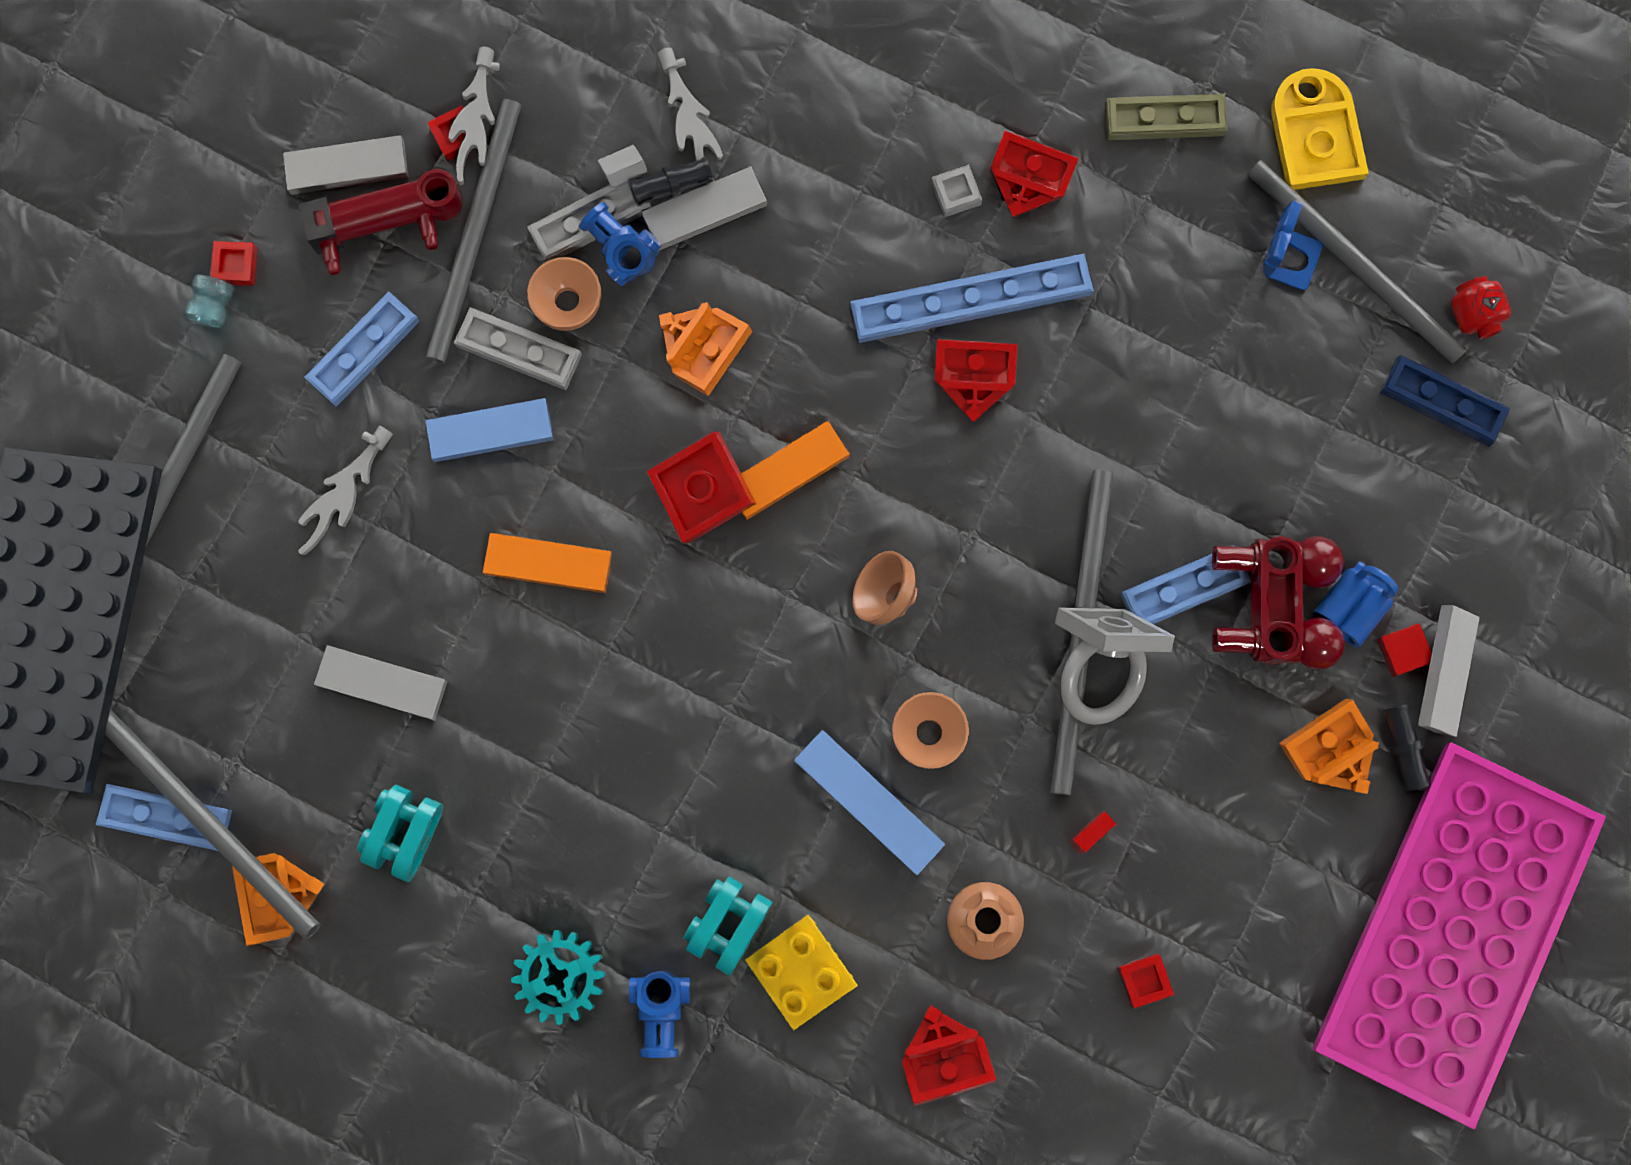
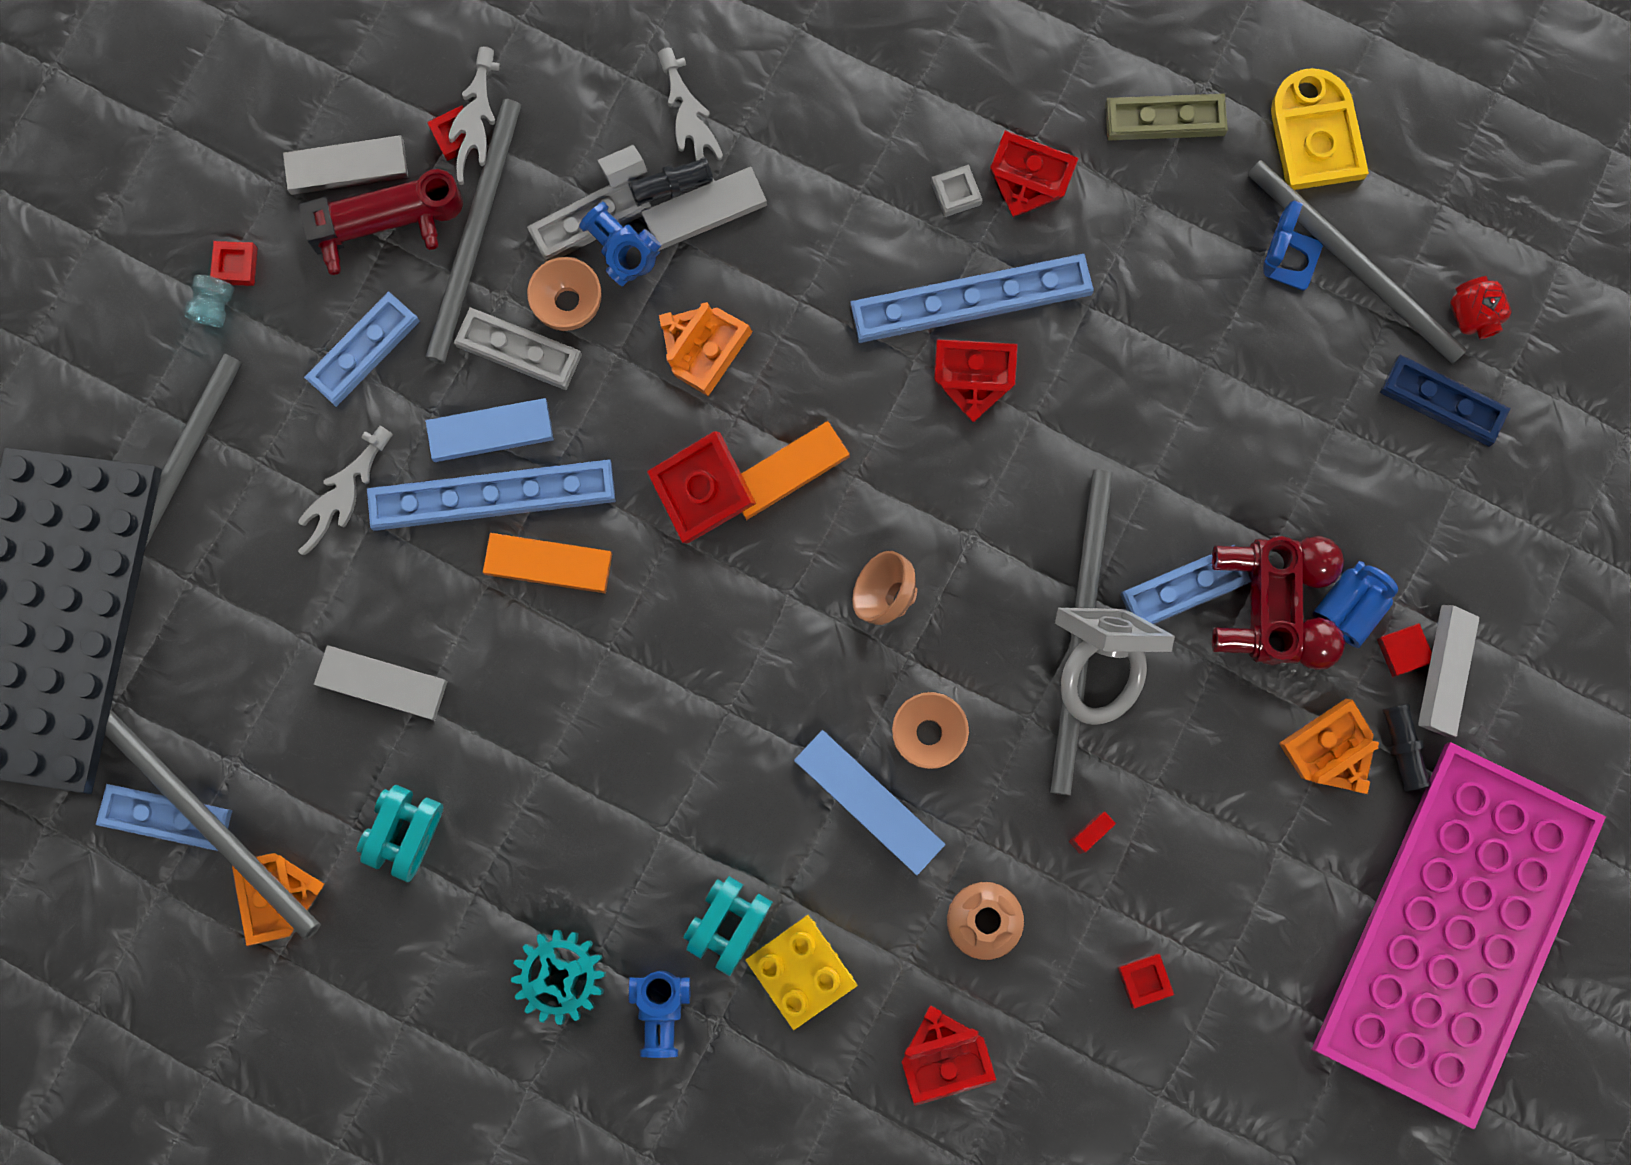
(491, 495): none -> medium blue tile

